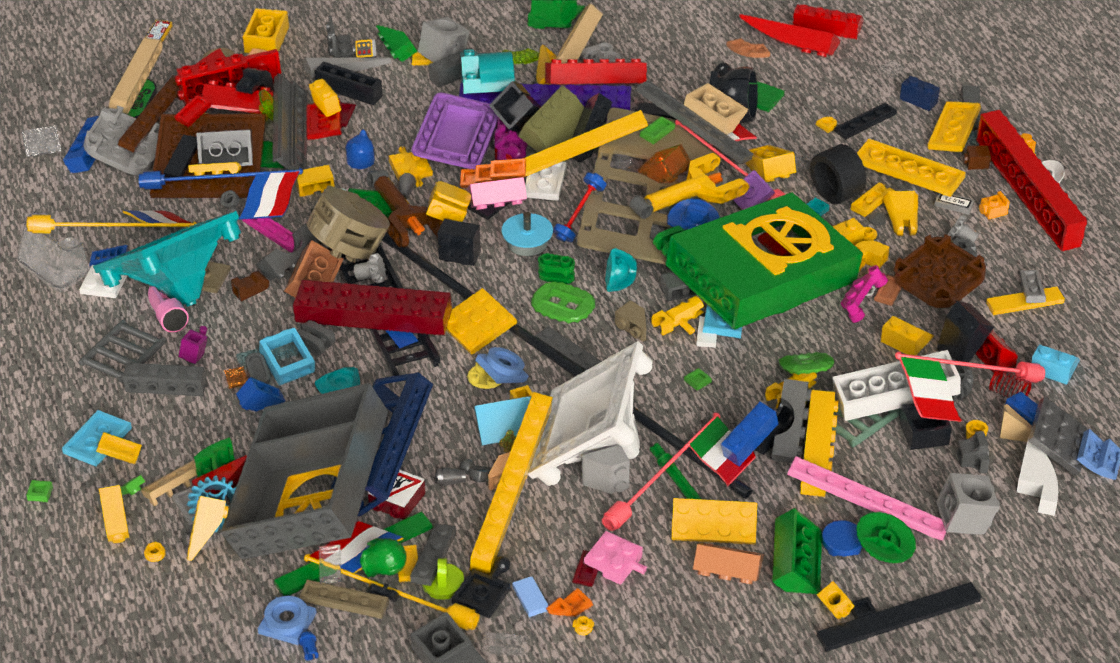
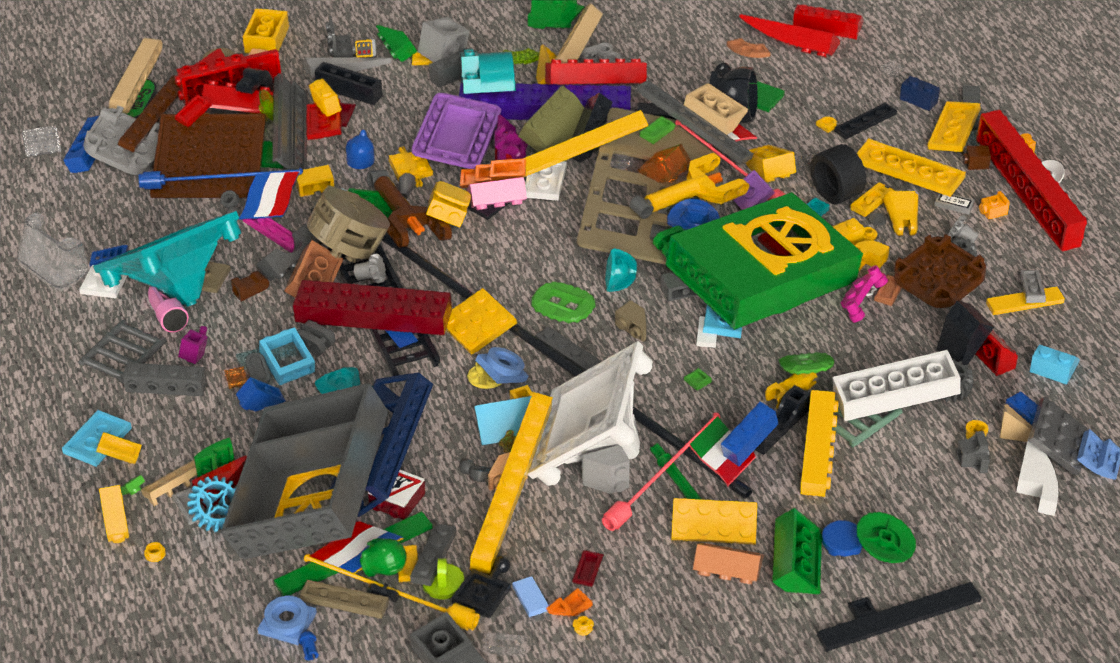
(39, 491): bright green plate -> none
(44, 224): yellow flag -> none
(159, 30): tile -> none
(181, 157): black tile -> none
(206, 520): yellow slope -> none
(216, 168): yellow plate -> none
(225, 146): slope -> none
(330, 564): clear tile -> none
(449, 476): flat silver cone -> none
(459, 242): black piece -> none
(514, 106): black piece -> none
(527, 233): medium azure piece -> none
(556, 268): green brick -> none
(593, 182): blue axle -> none
(615, 557): bright pink plate -> none
(678, 316): yellow piece -> none
(794, 397): dark grey arch -> none
(830, 595): yellow brick -> none
(866, 497): bright pink tile -> none
(904, 336): yellow slope -> none
(923, 431): black piece -> none
(931, 388): flag -> none
(967, 503): light grey brick -> none
(1000, 377): red piece -> none

